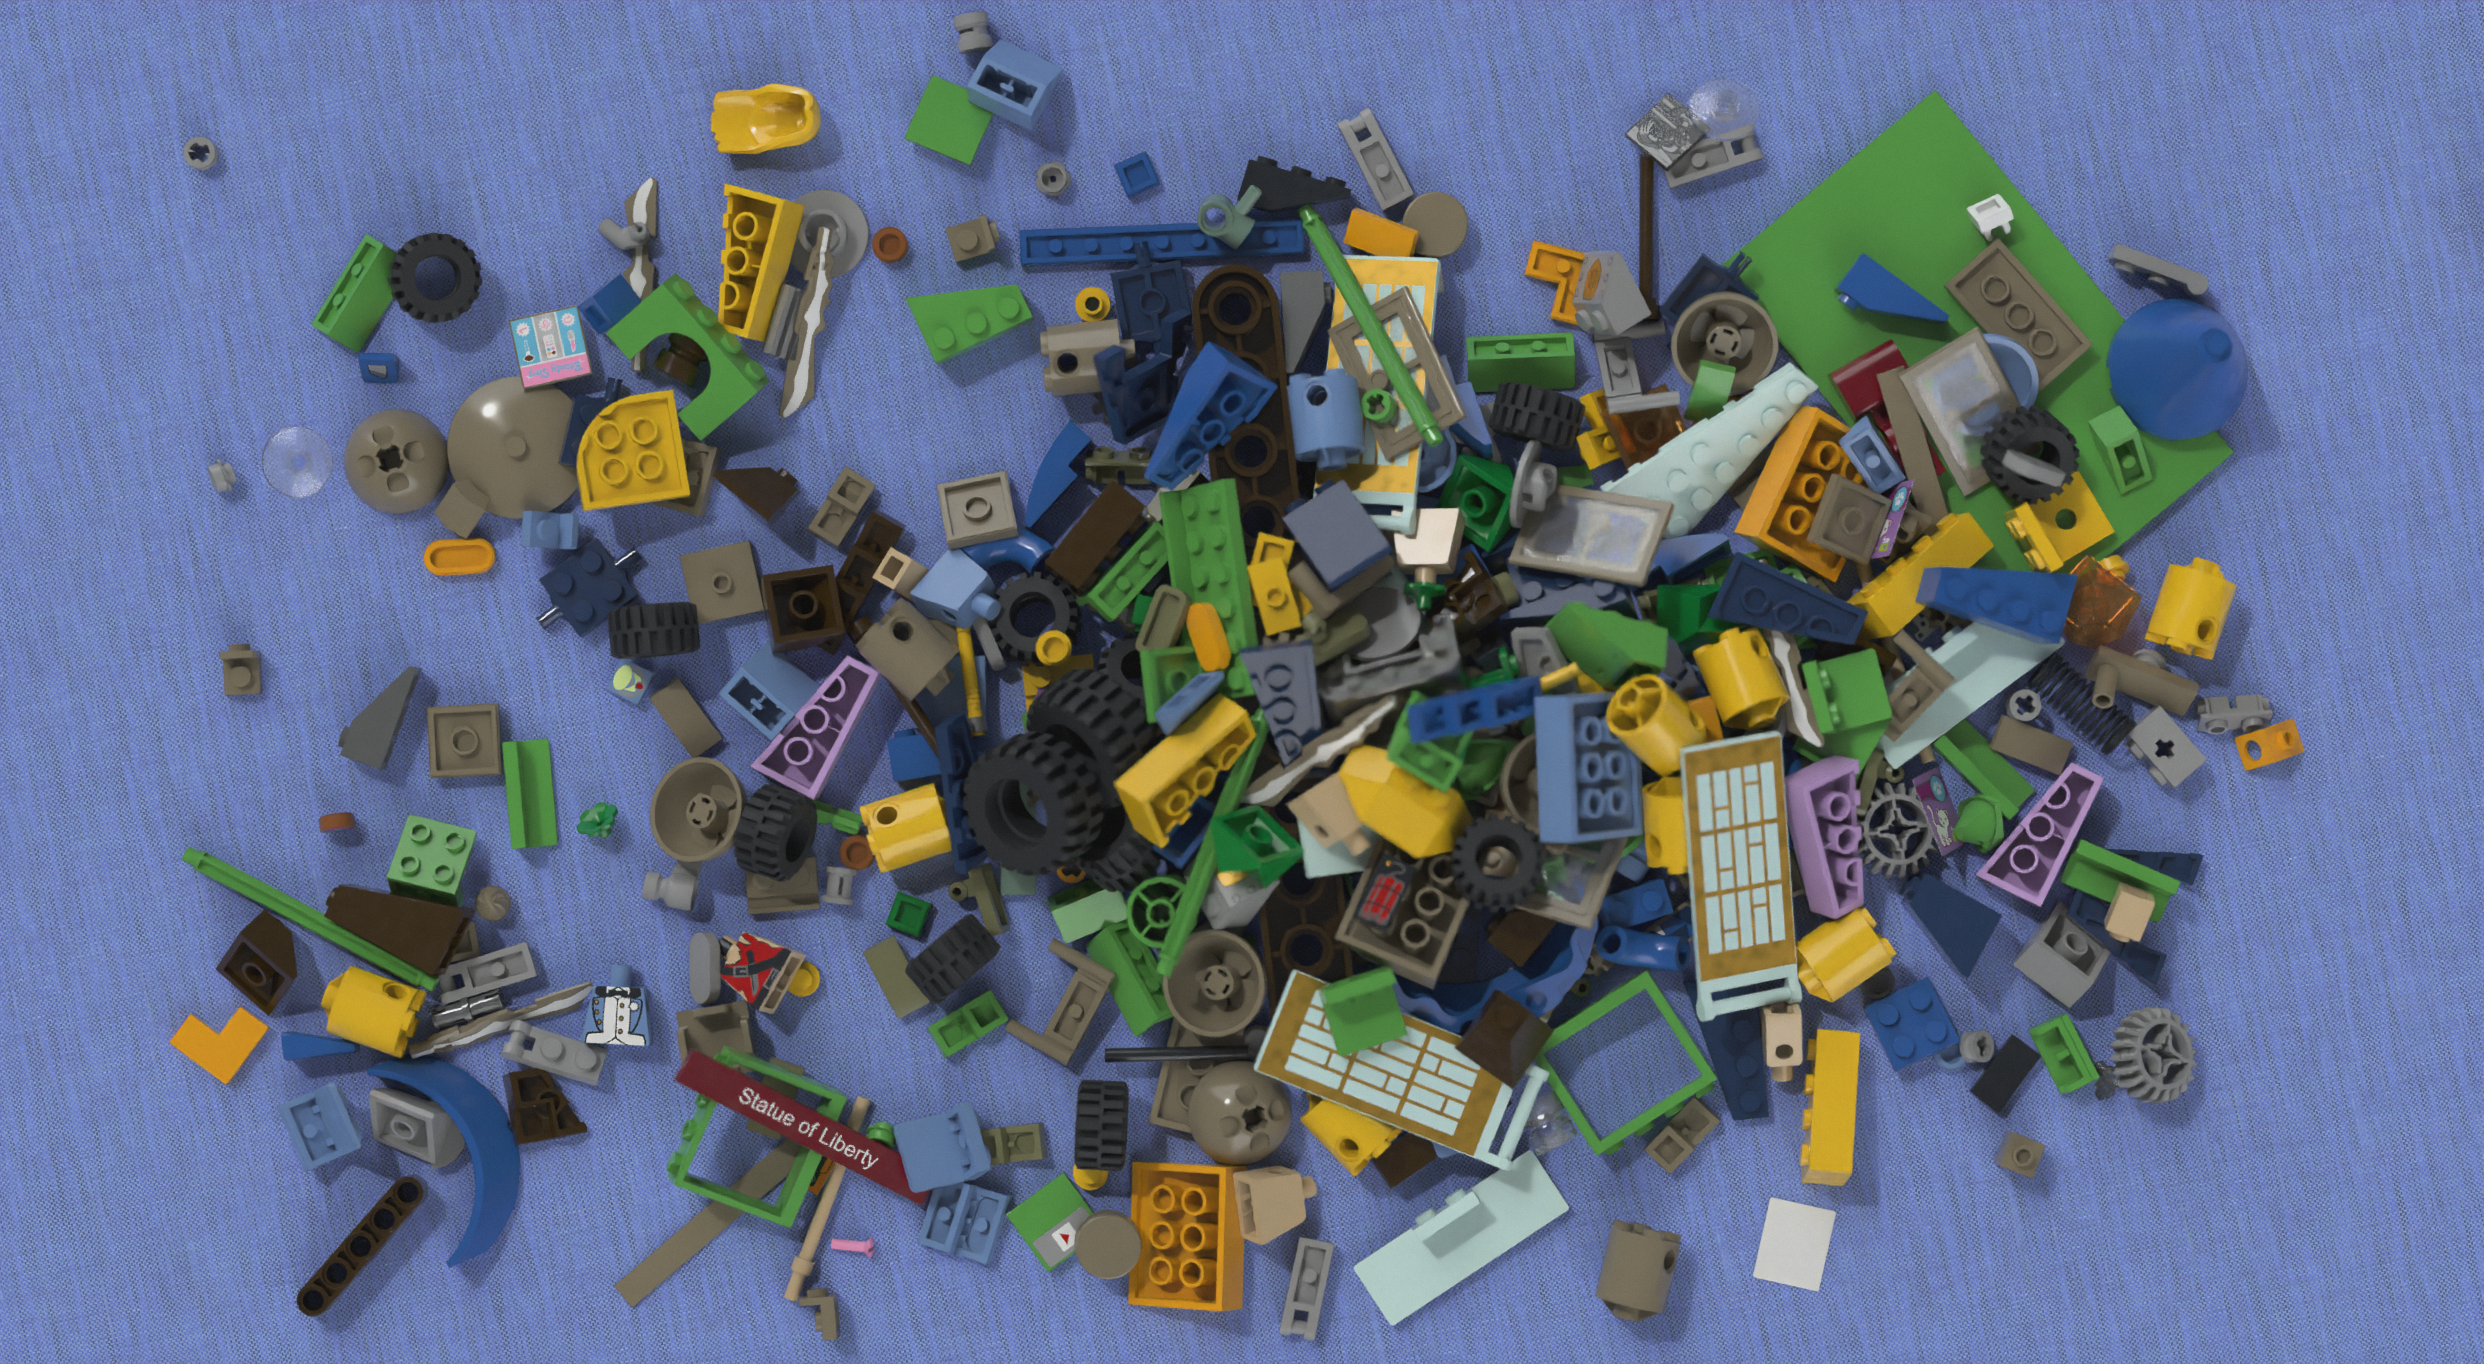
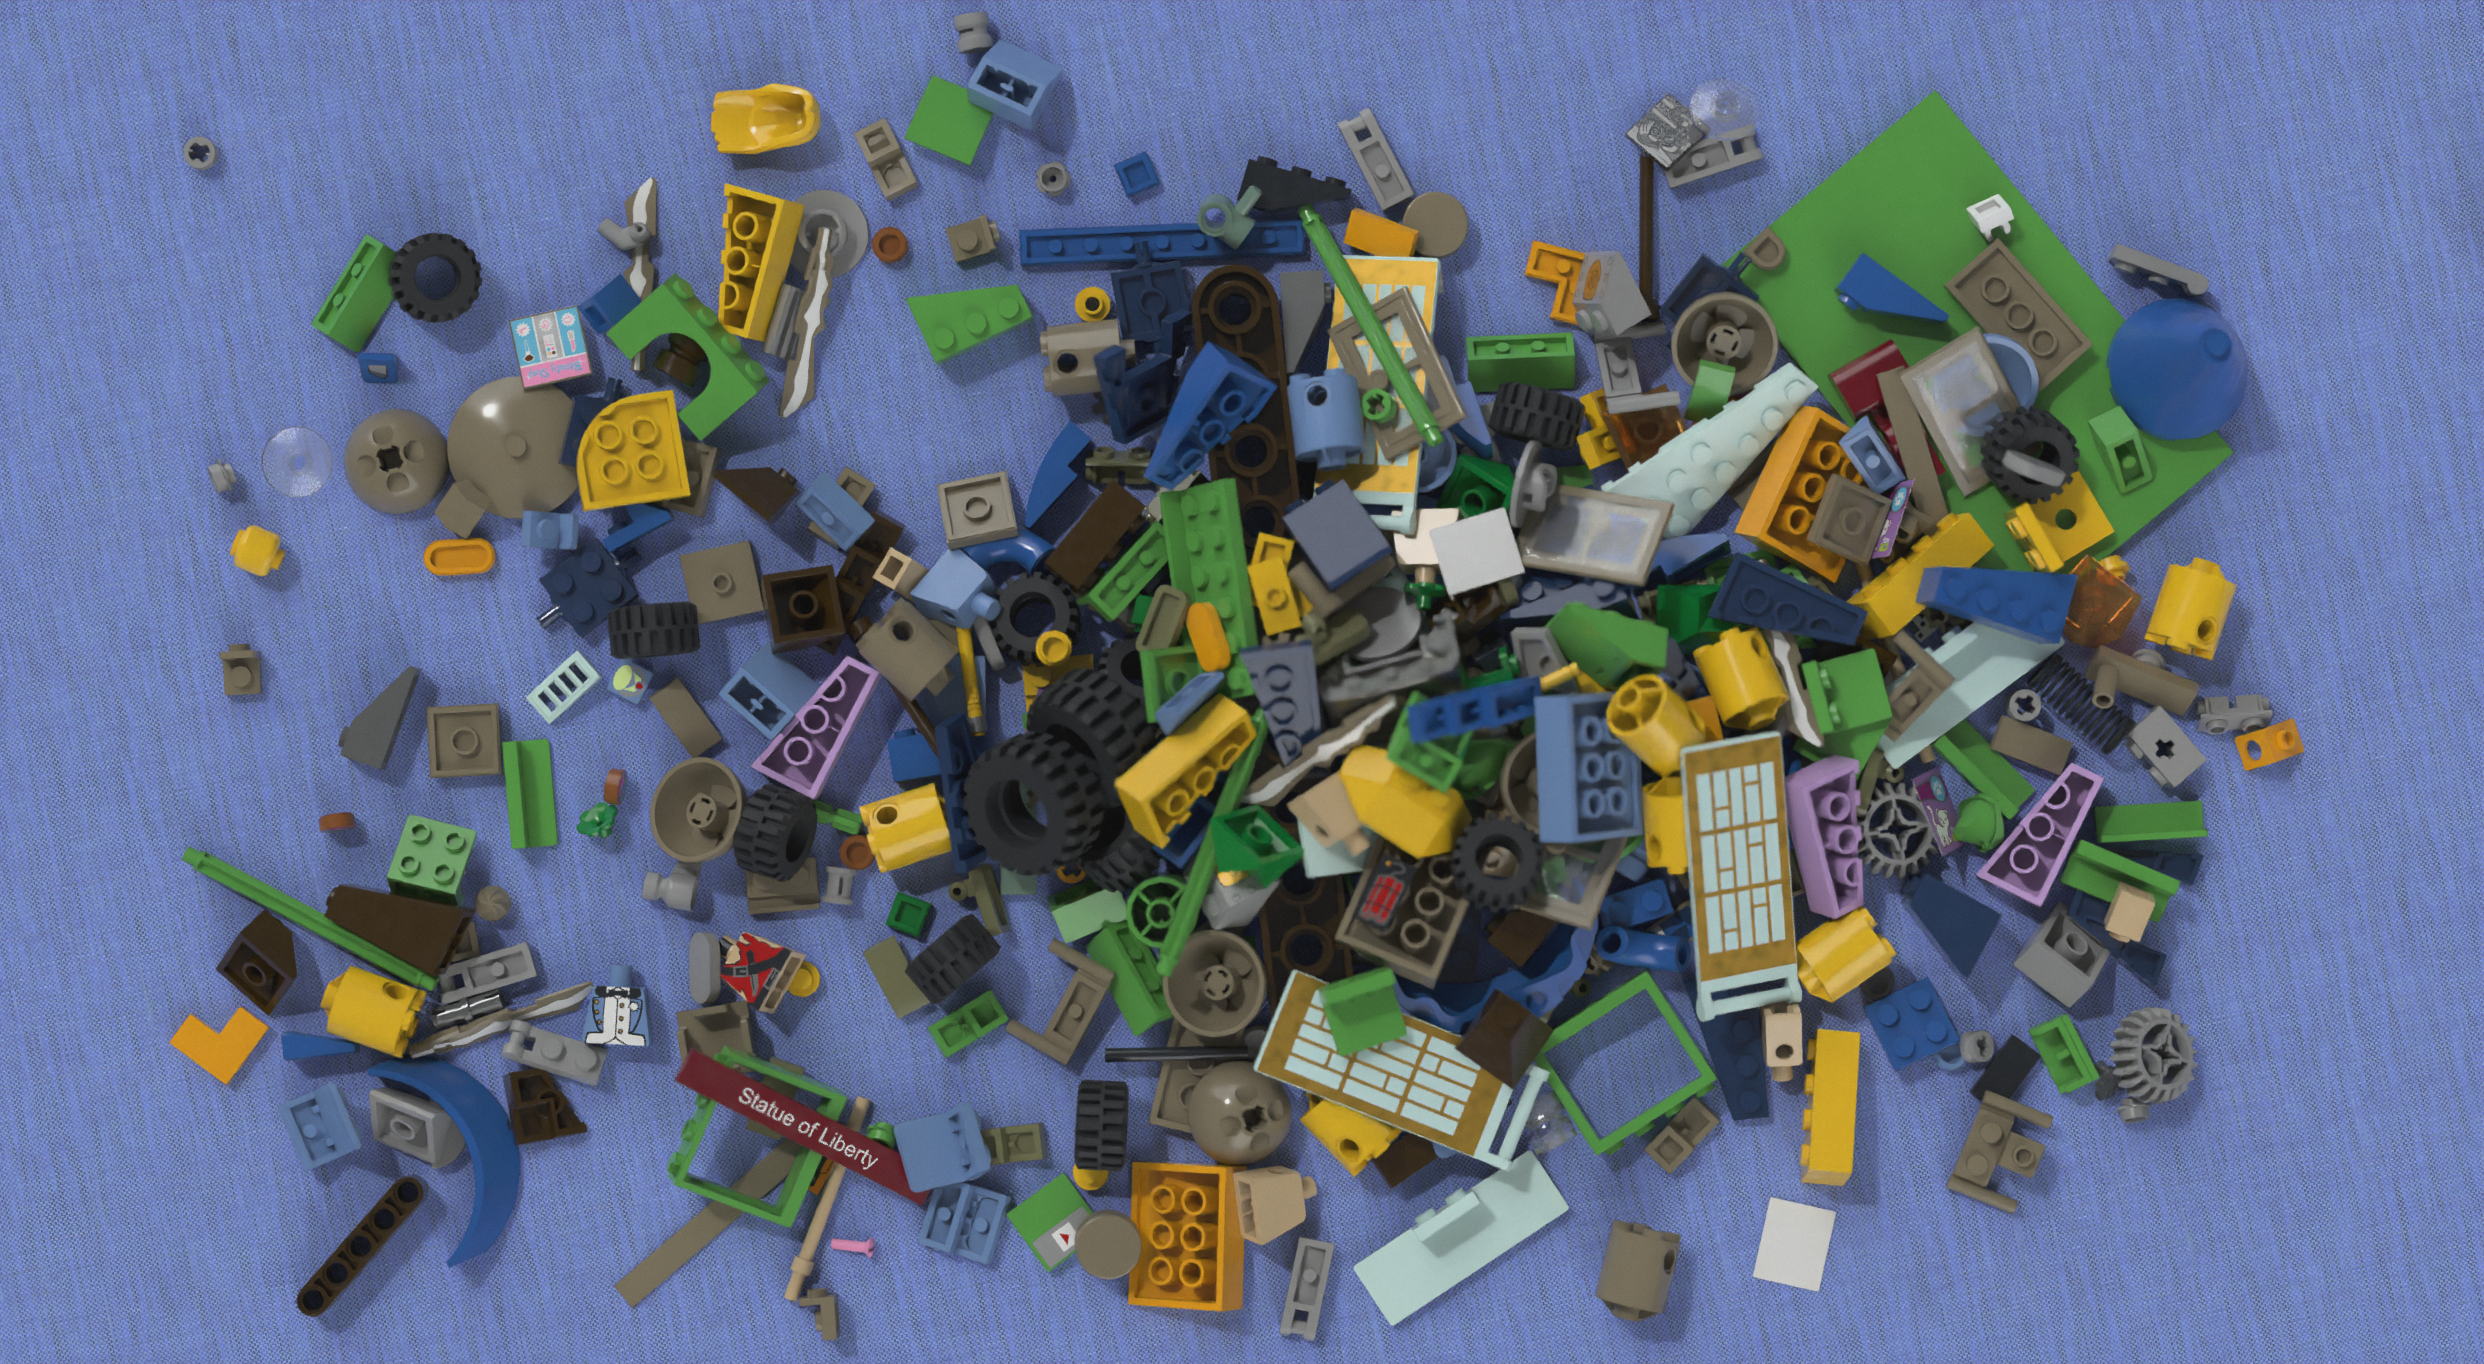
(257, 550): none -> yellow head
(582, 687): none -> light aqua slope
(615, 786): none -> dark orange tile
(645, 521): none -> blue slope
(835, 511): none -> medium blue slope
(886, 159): none -> dark tan slope
(1476, 551): none -> white sticker
(1766, 250): none -> dark tan tile
(1985, 1145): none -> dark tan plate
(2133, 1110): none -> light grey plate
(2149, 821): none -> bright green panel

